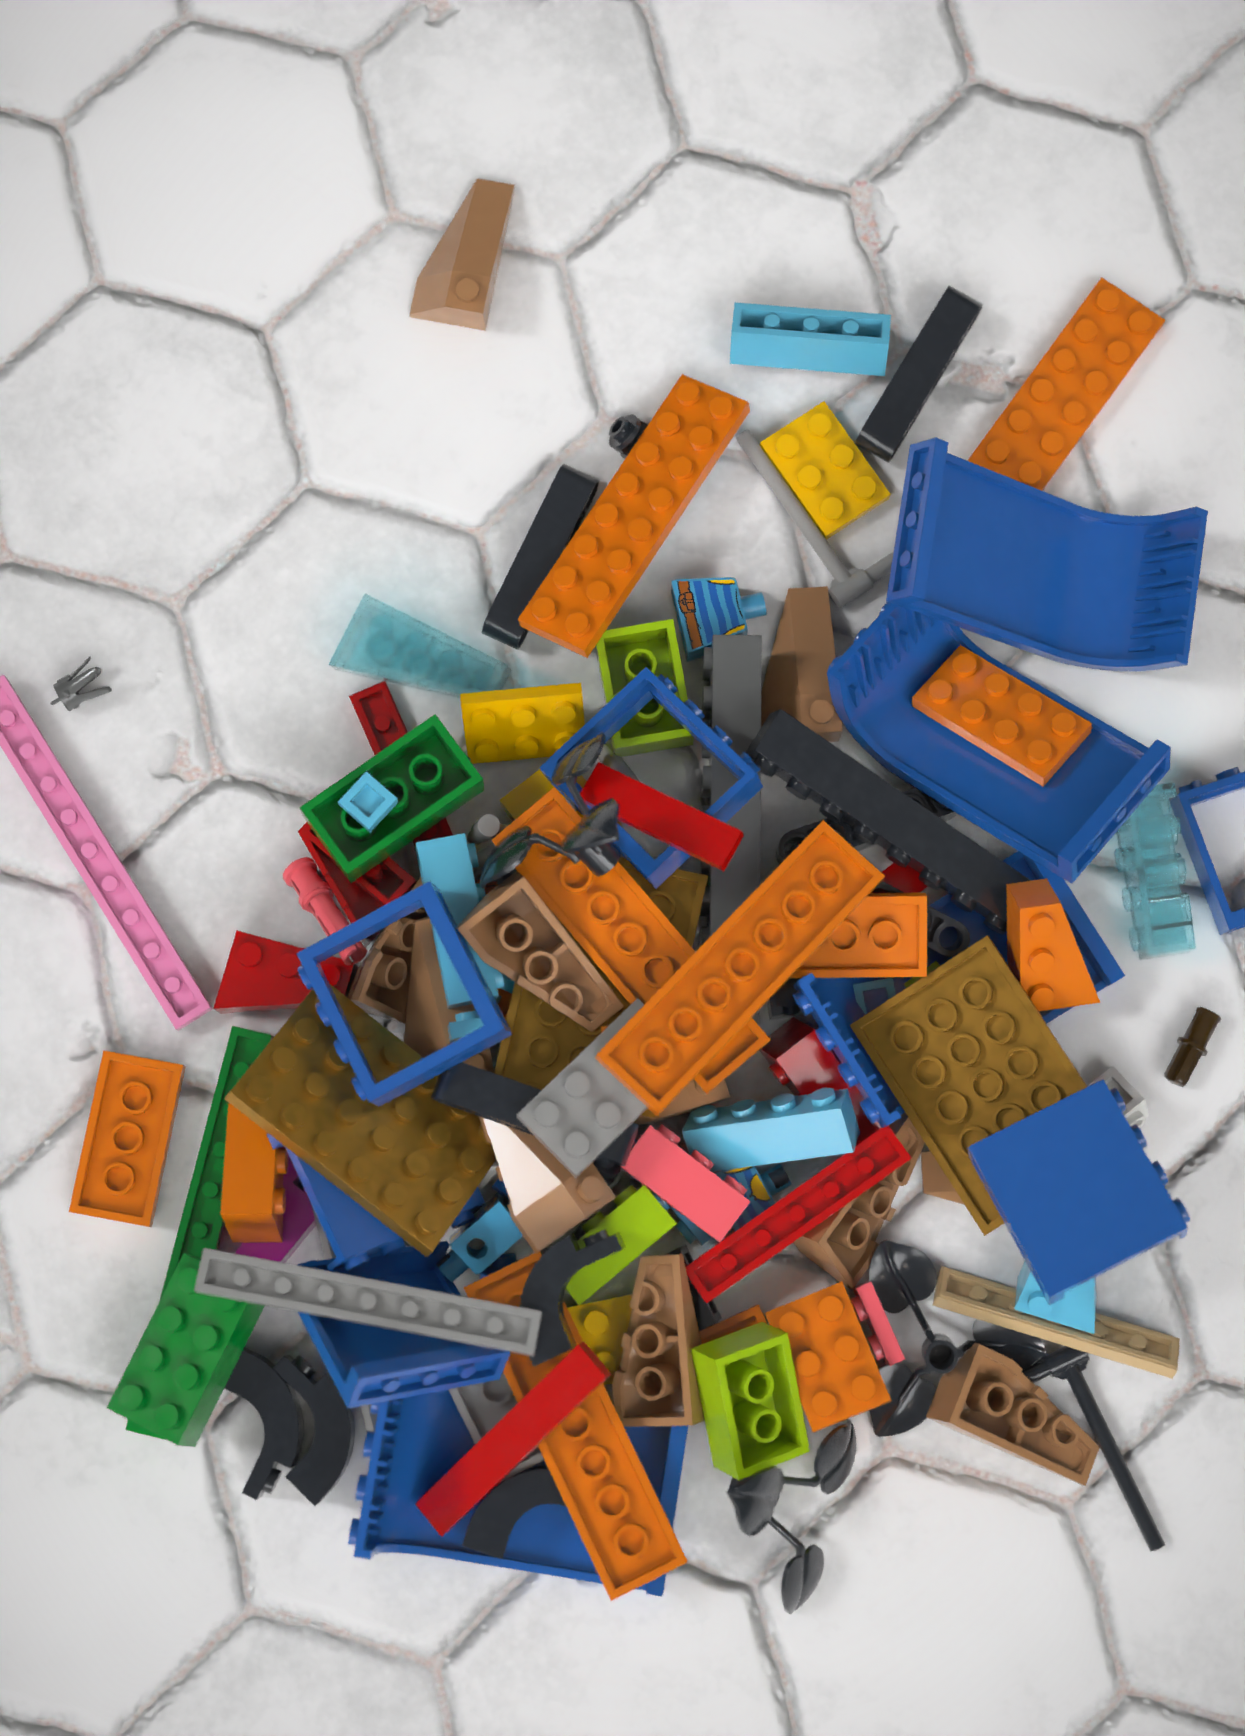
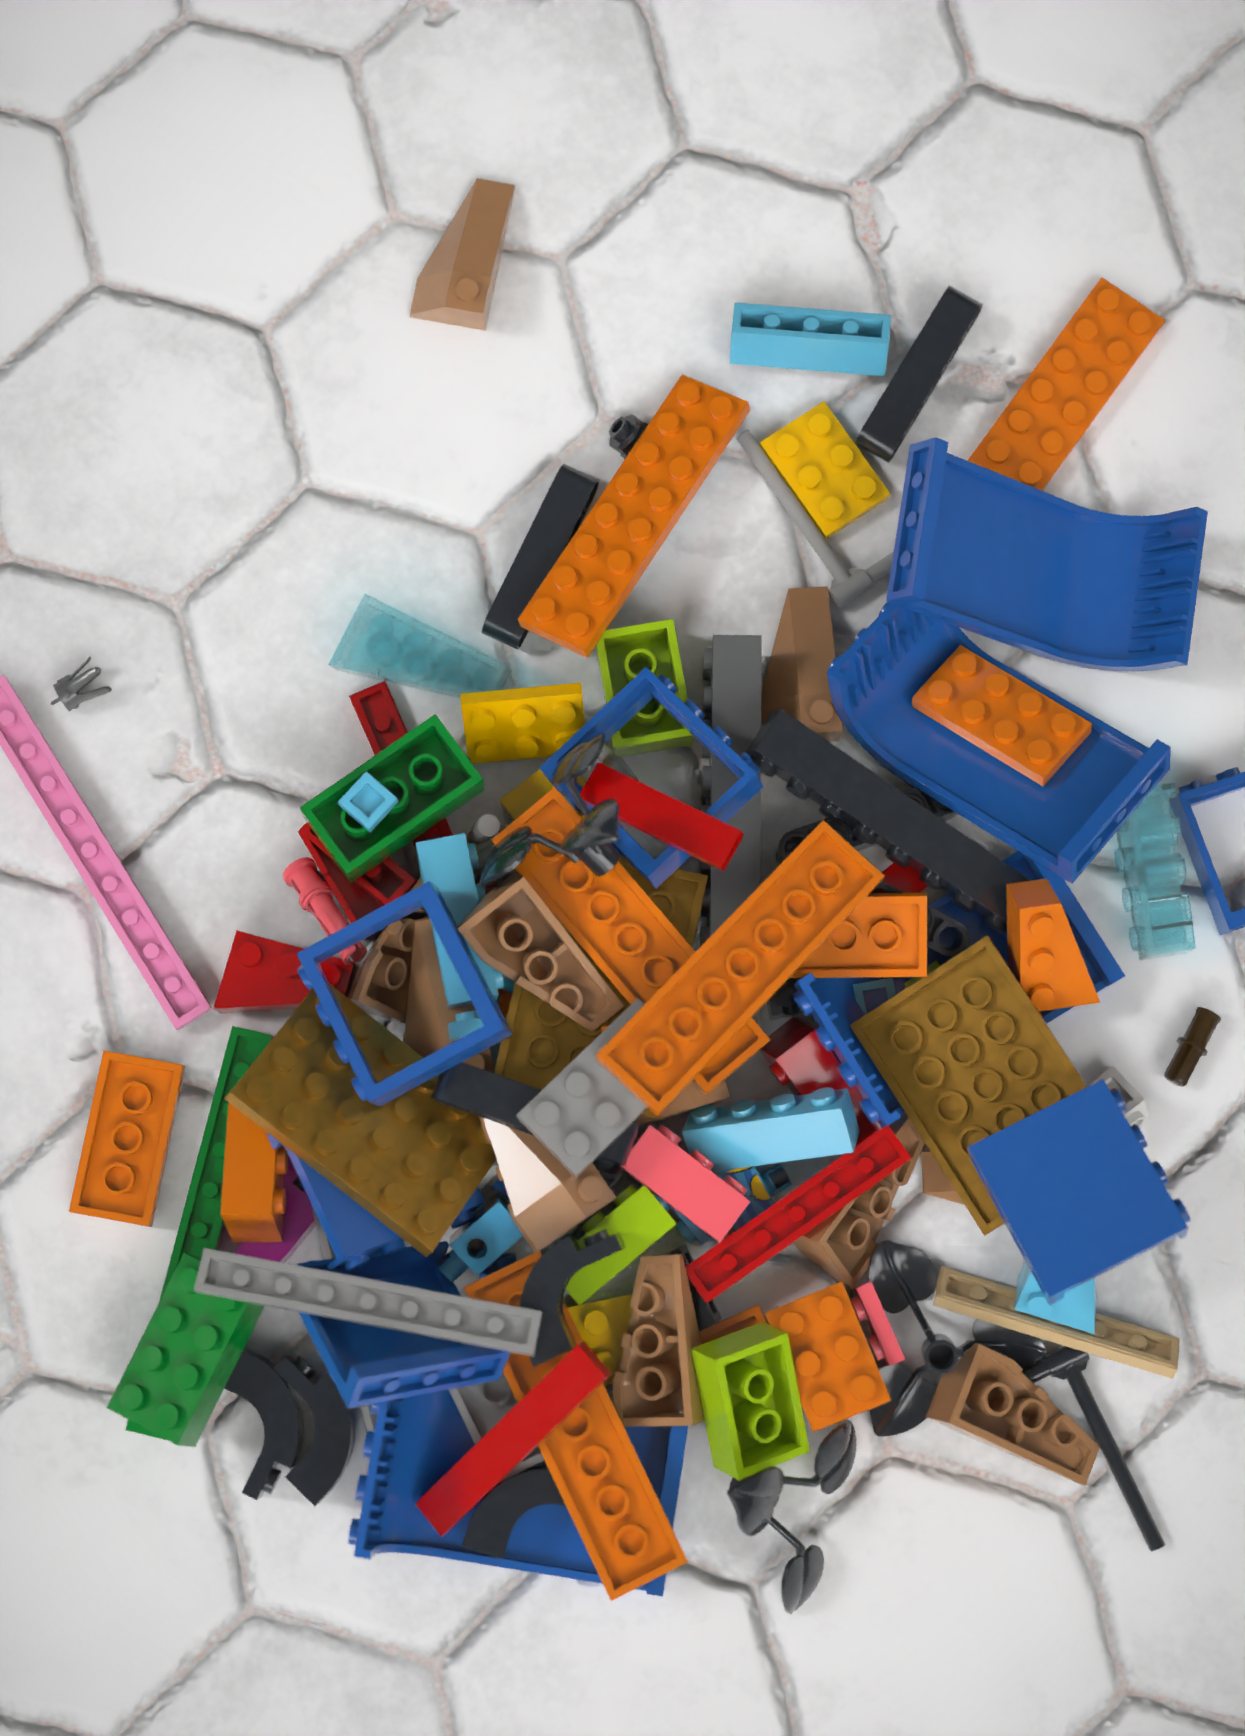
(712, 608): torso -> none

